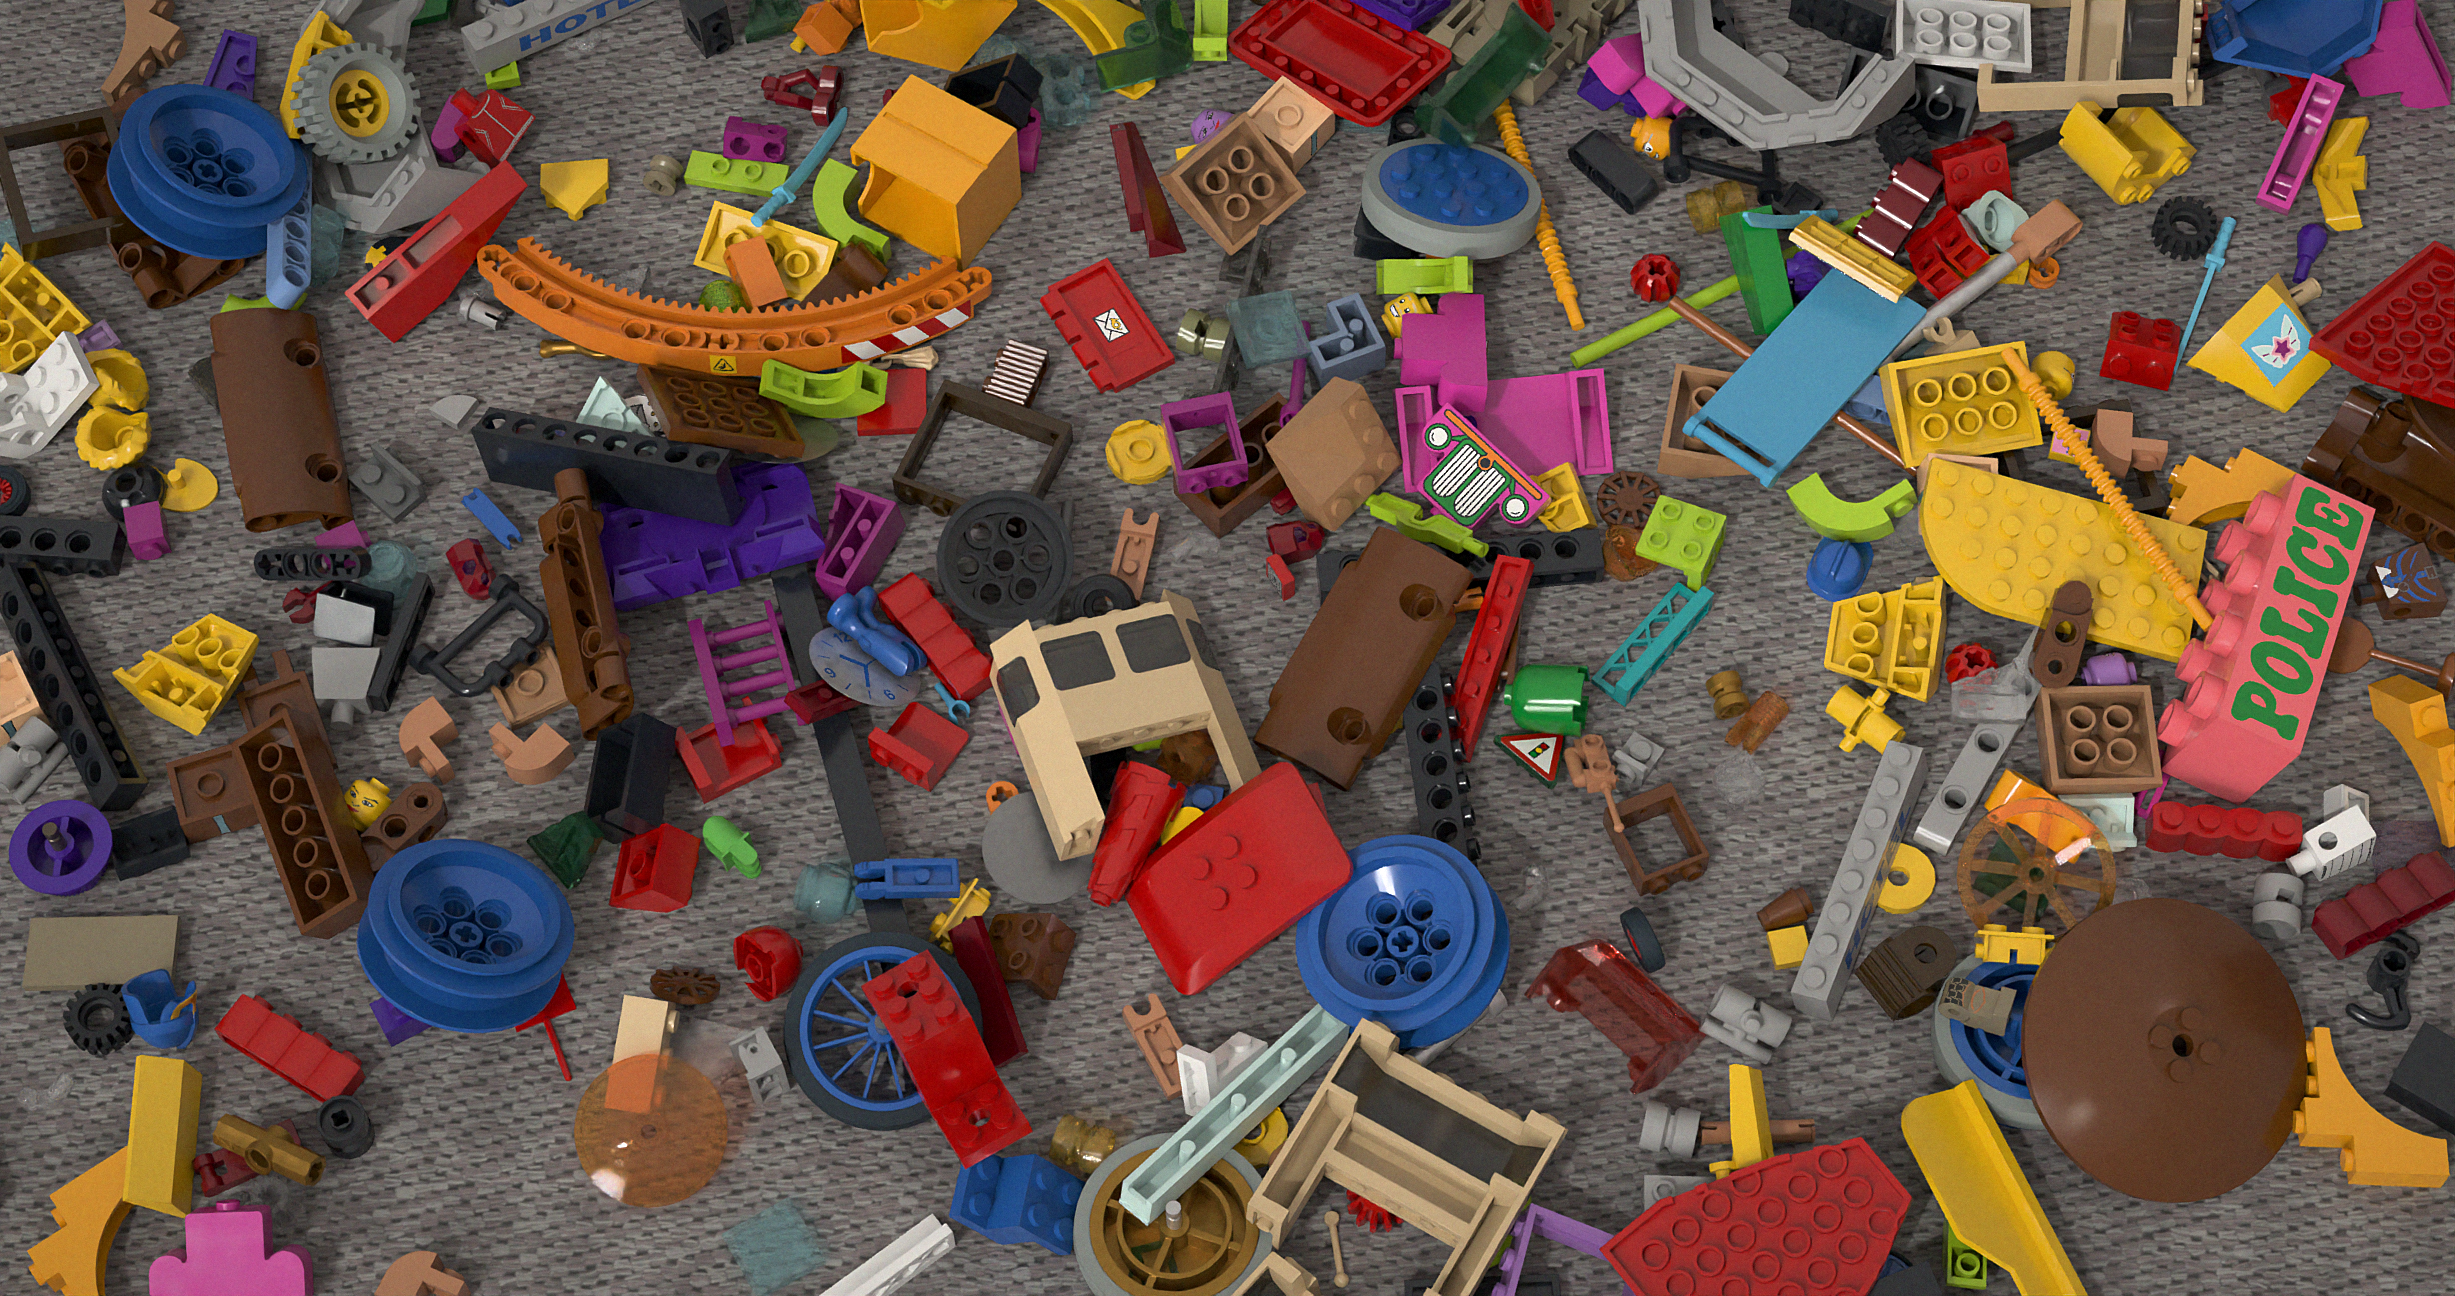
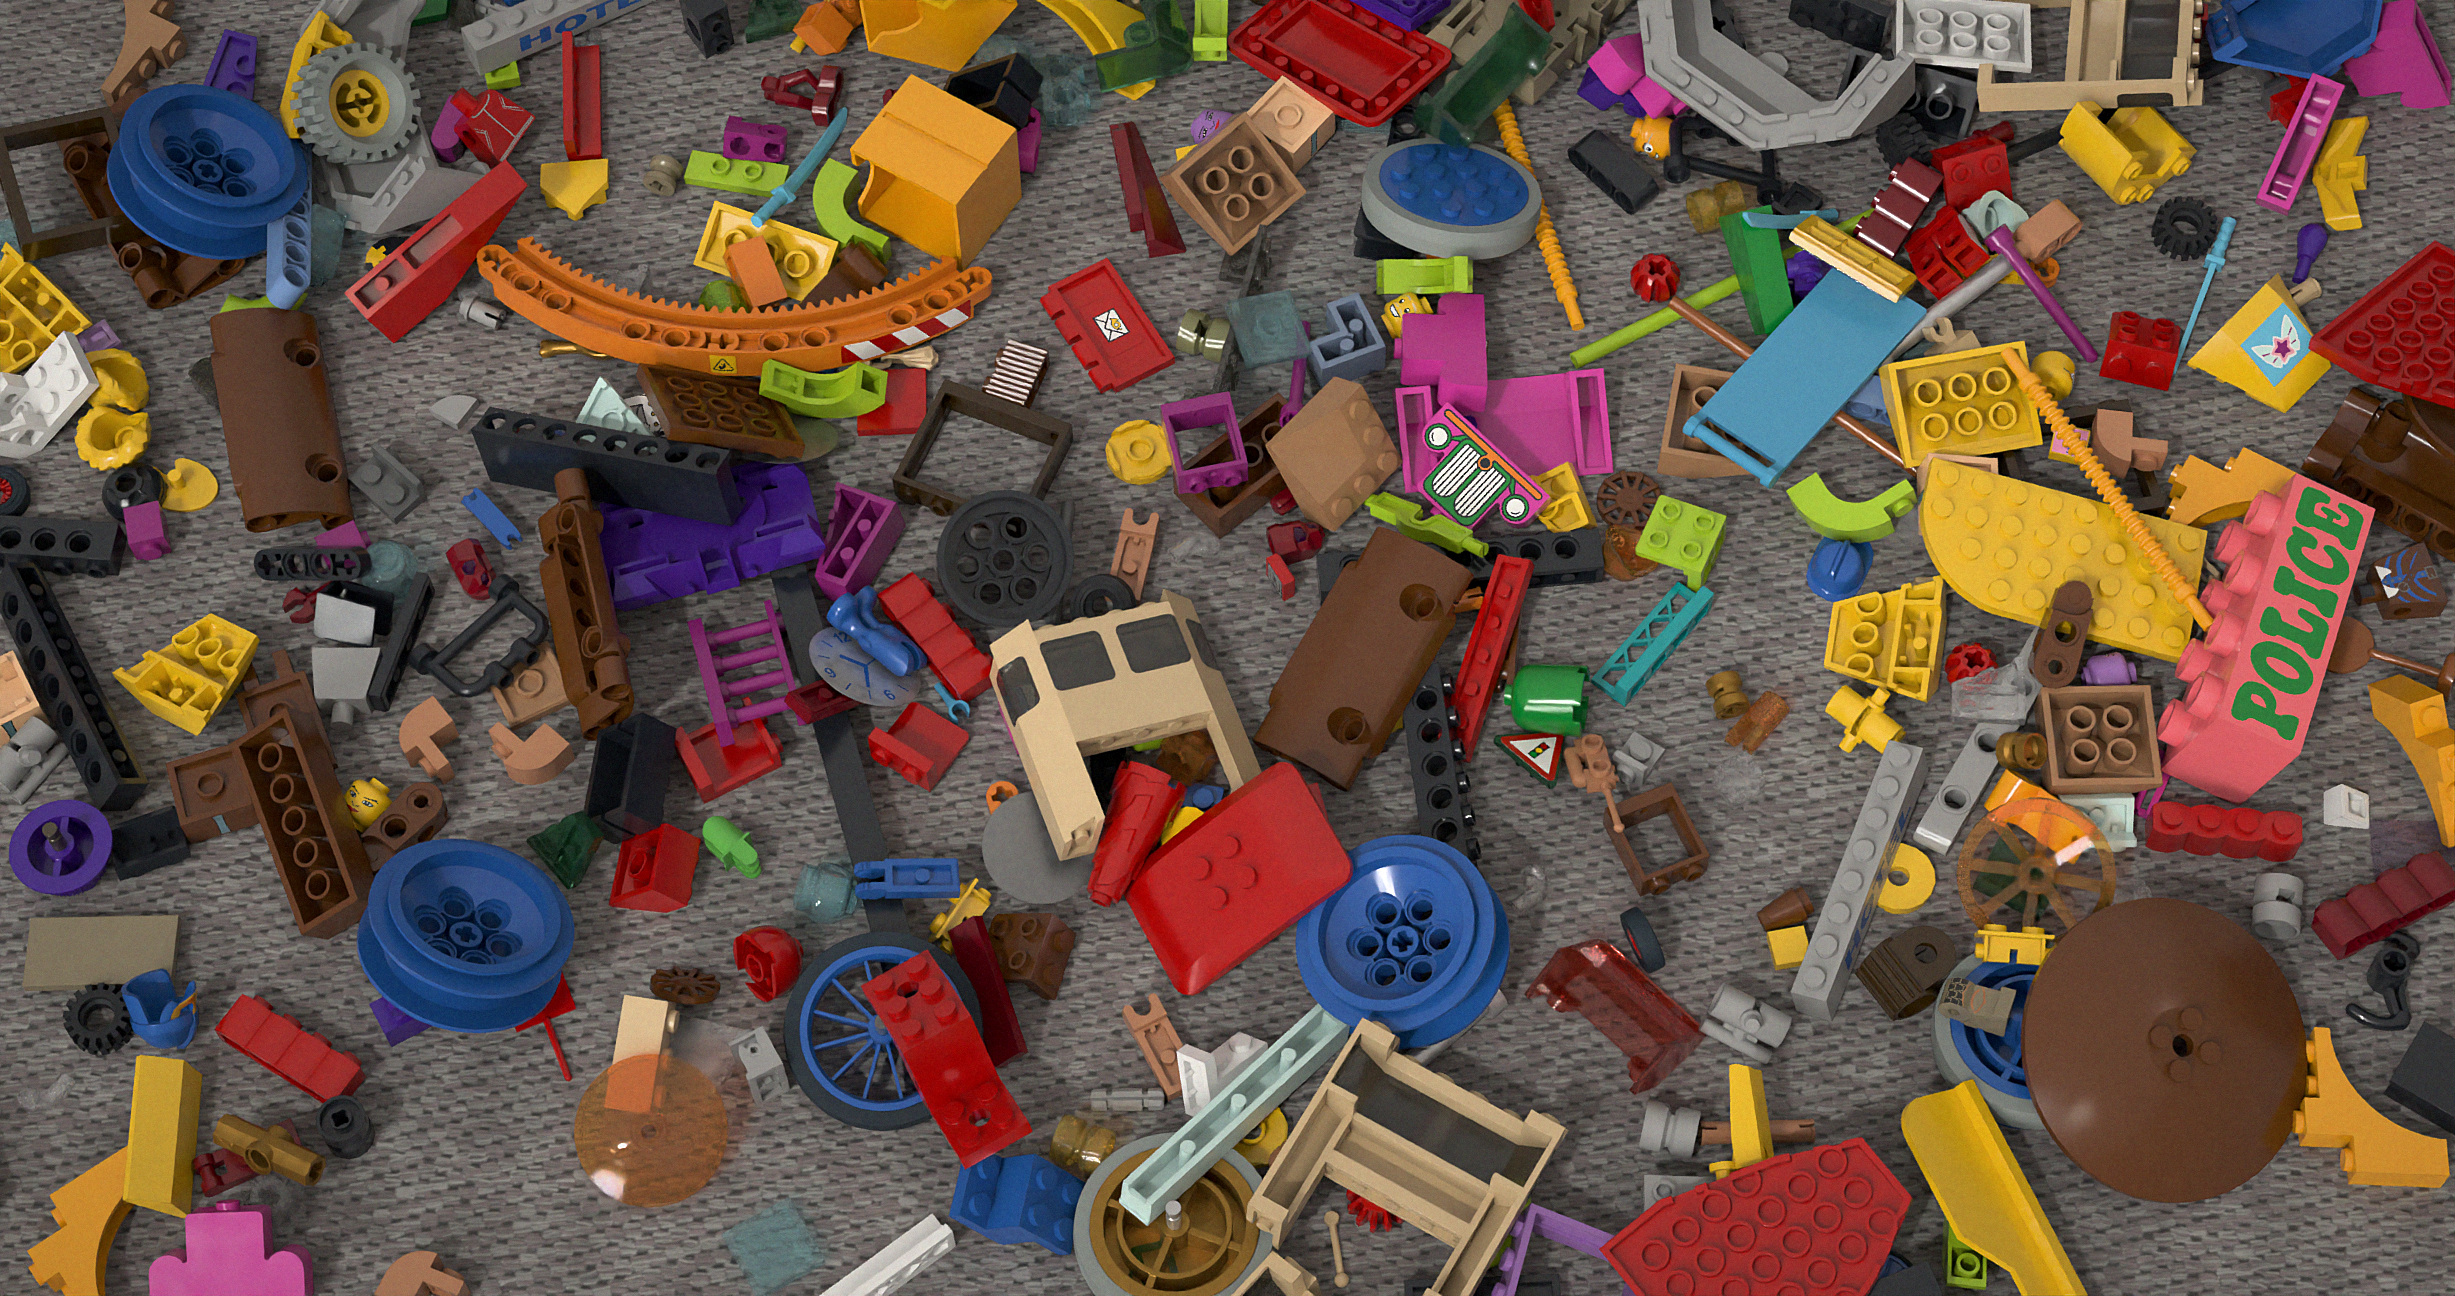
(581, 100): none -> red fence
(1127, 1099): none -> light grey axle
(2002, 242): none -> magenta piece
(2021, 750): none -> pearl gold wheel
(2334, 846): white torso -> none

